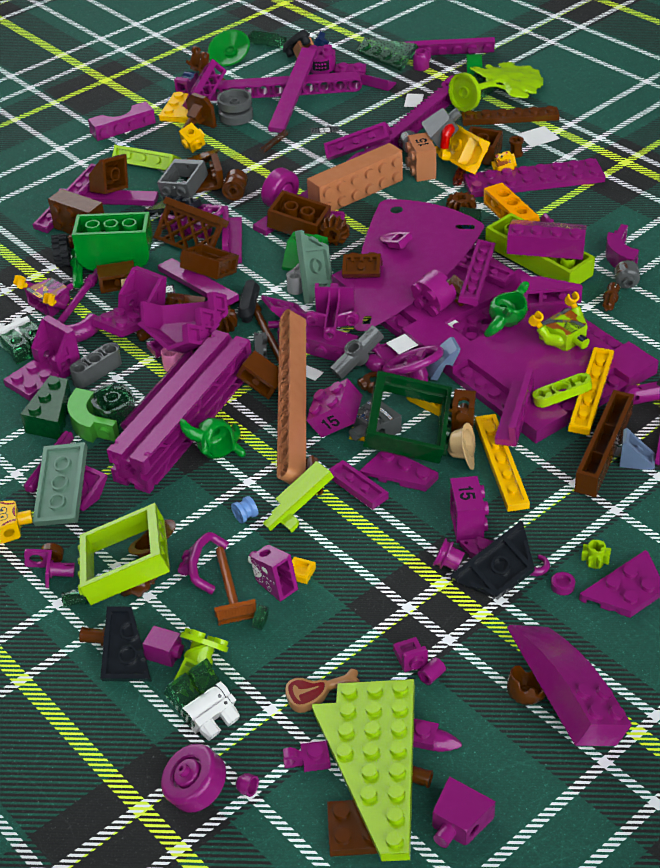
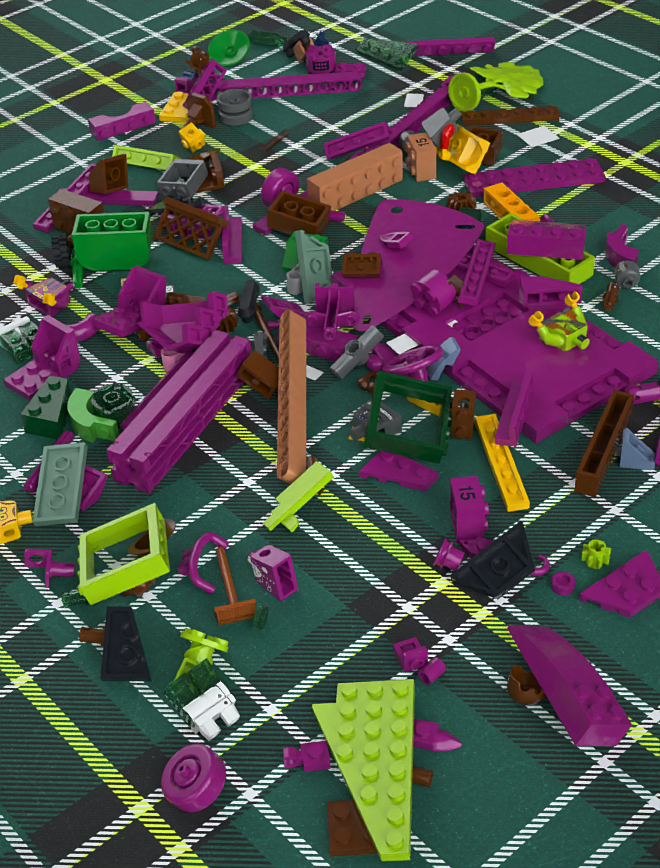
(57, 551): reddish brown tile -> none
(90, 282): magenta bar -> none
(95, 365): dark grey beam -> none
(111, 275): reddish brown brick -> none
(163, 646): magenta brick -> none
(195, 281): magenta tile -> none
(209, 261): reddish brown window -> none
(214, 437): green piece -> none
(235, 184): reddish brown wheel -> none
(244, 509): medium blue wheel -> none
(247, 784): magenta hinge -> none
(292, 90): magenta tile -> none
(303, 569): yellow tile -> none
(303, 692): medium nougat piece -> none
(328, 129): sticker -> none
(334, 407): magenta brick -> none
(335, 229): reddish brown gear -> none
(358, 485): magenta plate -> none
(377, 82): magenta slope -> none
(421, 59): magenta piece -> none
(458, 176): clear red piece -> none
(460, 814): magenta torso -> none
(463, 444): tan piece -> none
(473, 60): green slope -> none
(504, 160): yellow head -> none
(507, 309): green piece -> none
(516, 146): reddish brown bush -> none
(550, 395): lime beam -> none
(588, 402): yellow tile -> none

